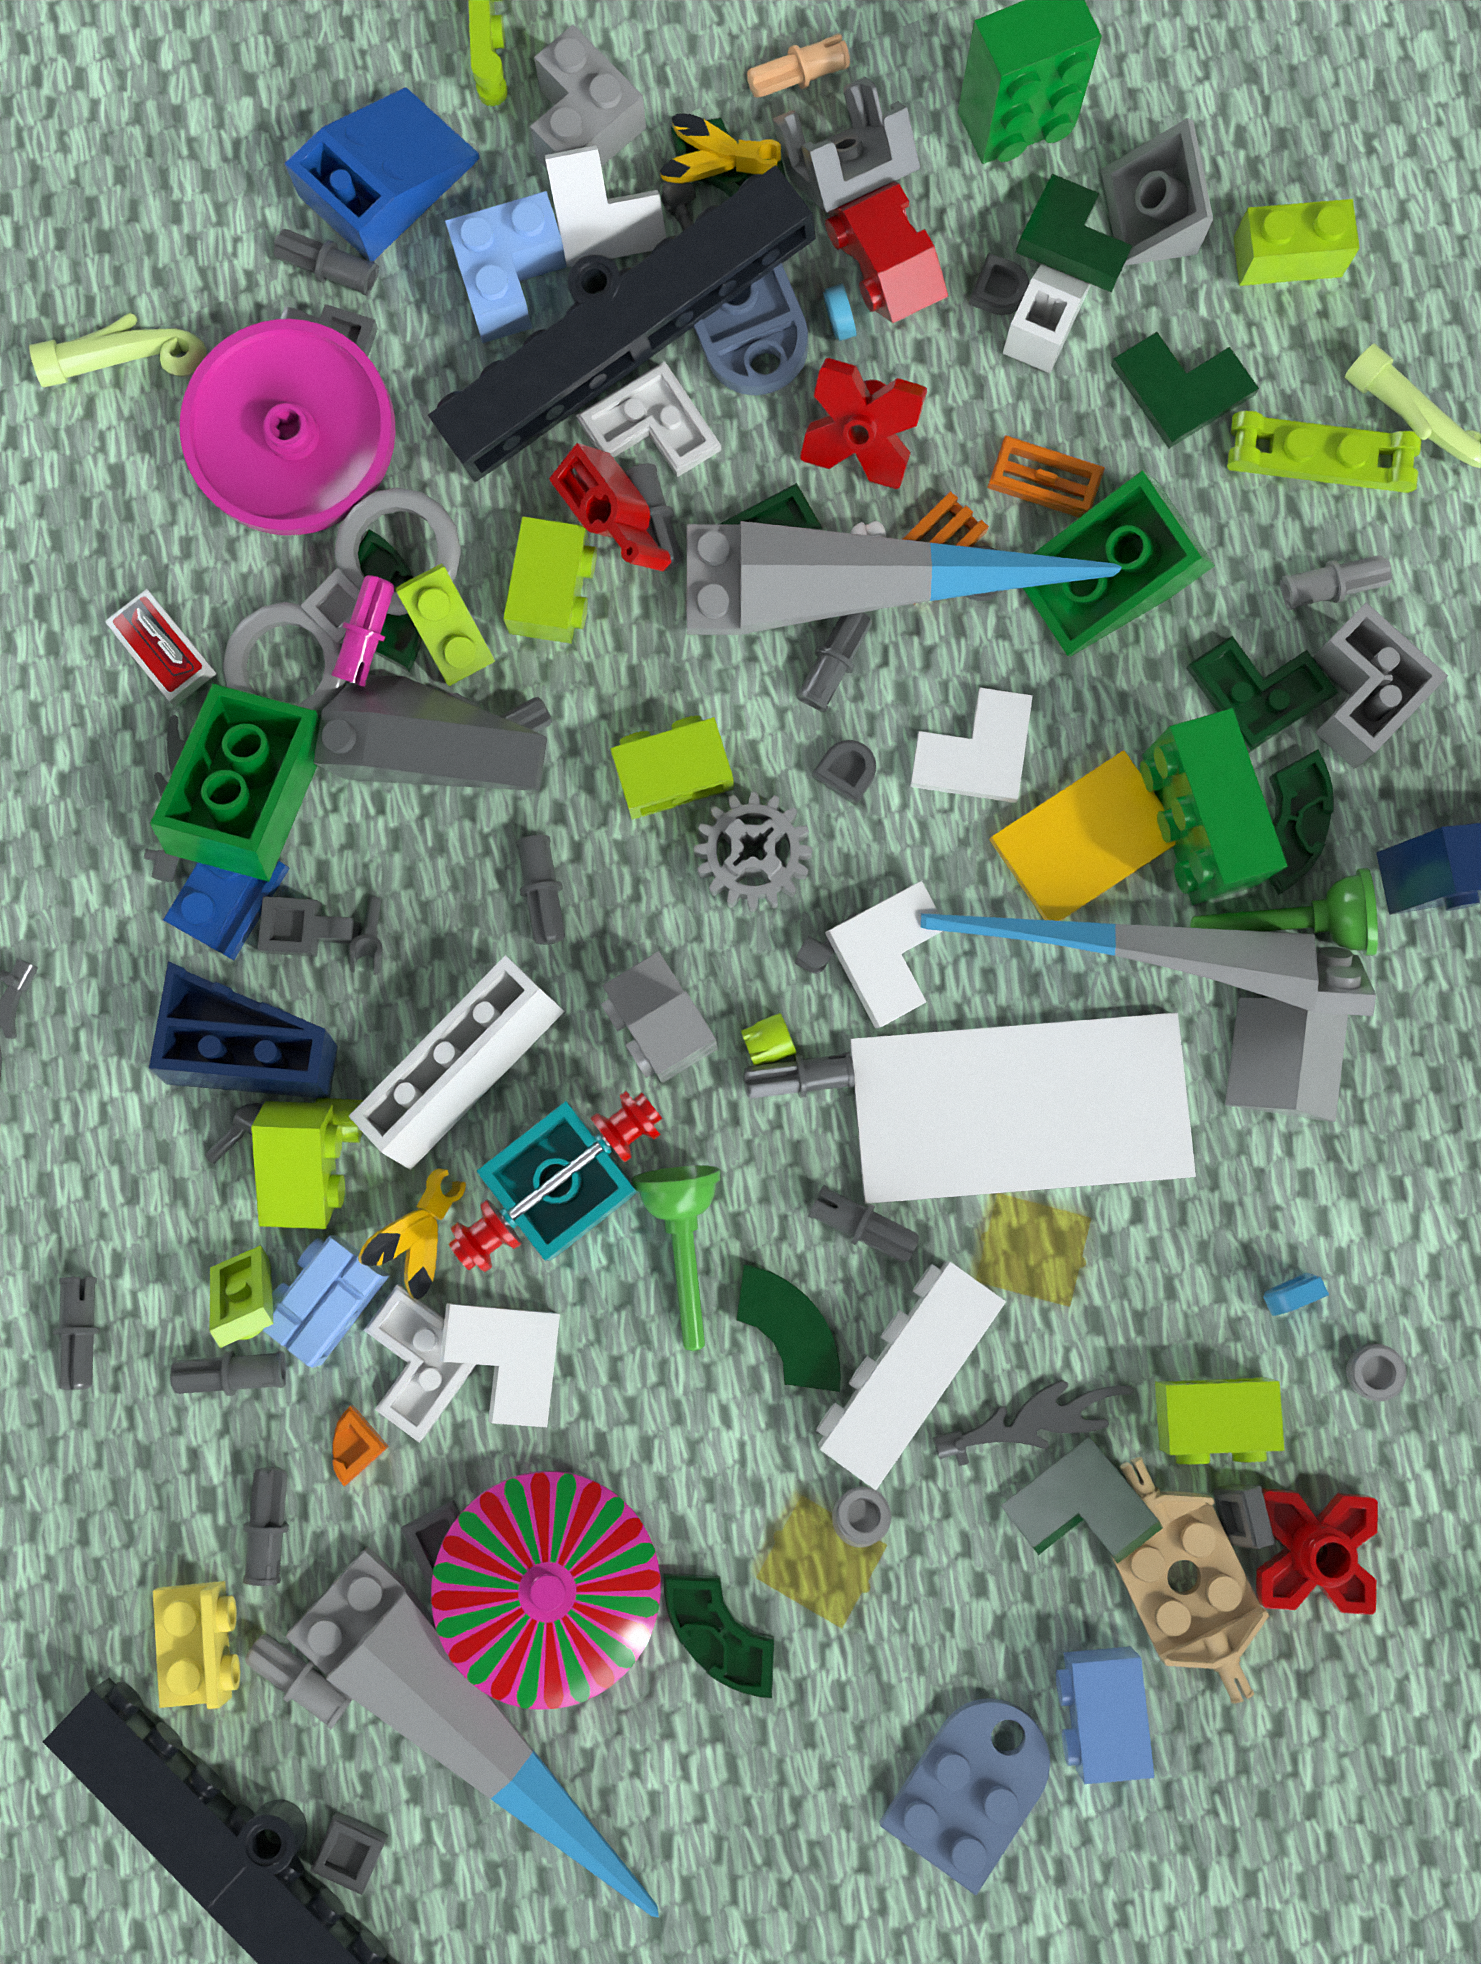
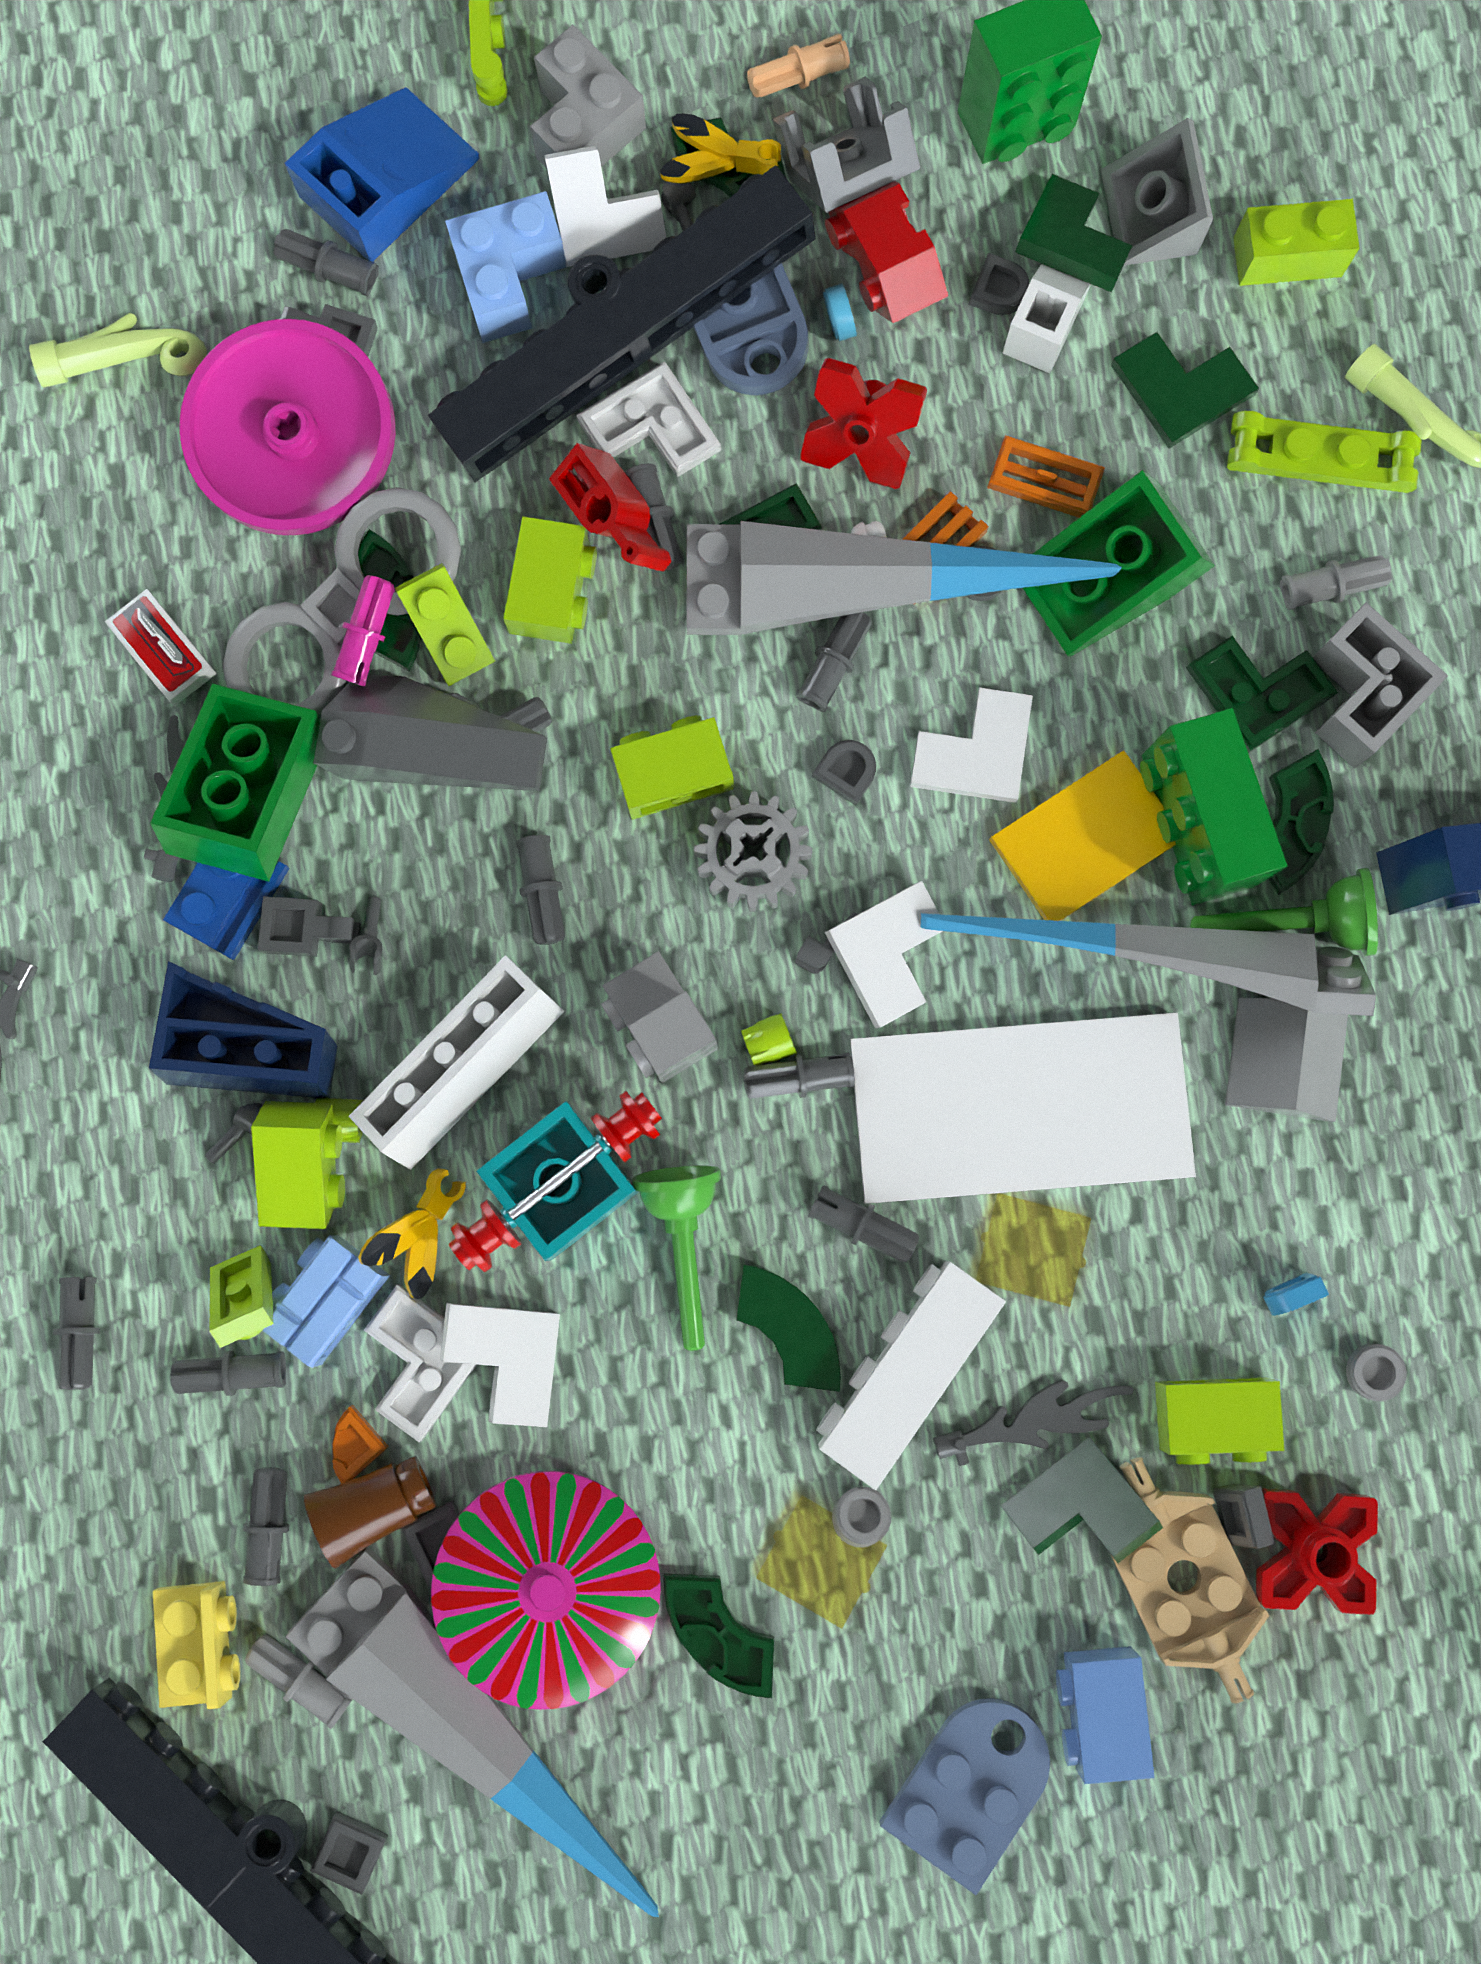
(368, 1508): none -> reddish brown plant

